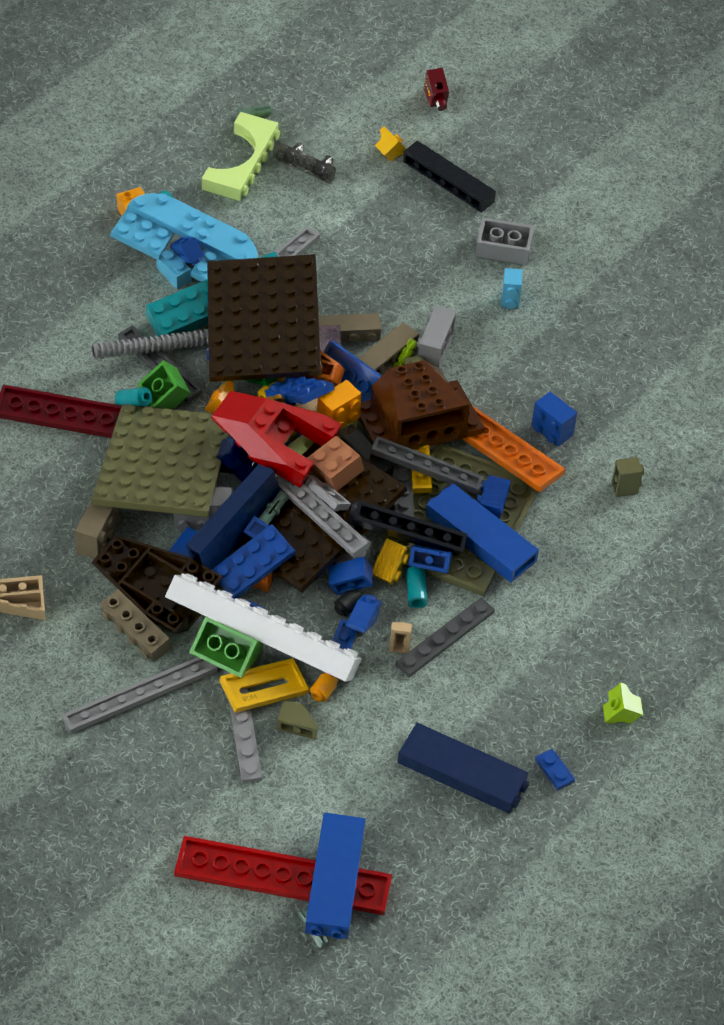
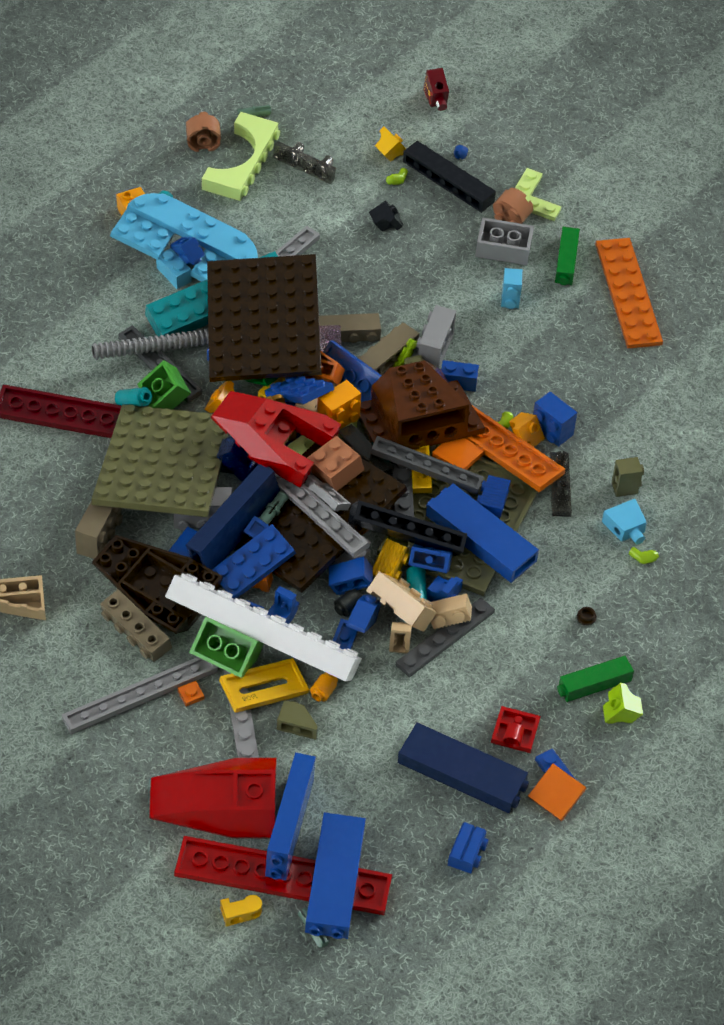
(191, 693): none -> orange plate
(203, 132): none -> nougat brick
(219, 798): none -> red wedge
(241, 910): none -> yellow leg
(284, 604): none -> blue brick
(290, 816): none -> blue brick
(386, 216): none -> black brick
(397, 179): none -> lime arm
(403, 600): none -> tan wedge
(443, 588): none -> blue brick
(451, 611): none -> tan brick
(459, 453): none -> orange tile
(460, 152): none -> blue hinge
(463, 372): none -> blue brick
(467, 848): none -> blue brick
(506, 417): none -> lime arm
(512, 206): none -> nougat brick
(515, 729): none -> red plate
(527, 185): none -> yellowish green plate
(527, 428): none -> light orange brick
(557, 792): none -> orange tile
(561, 487): none -> clear smoke plate
(567, 256): none -> green brick
(586, 616): none -> dark brown plate
(595, 678): none -> green brick
(626, 521): none -> medium azure torso
(629, 293): none -> orange plate
(645, 556): none -> lime arm

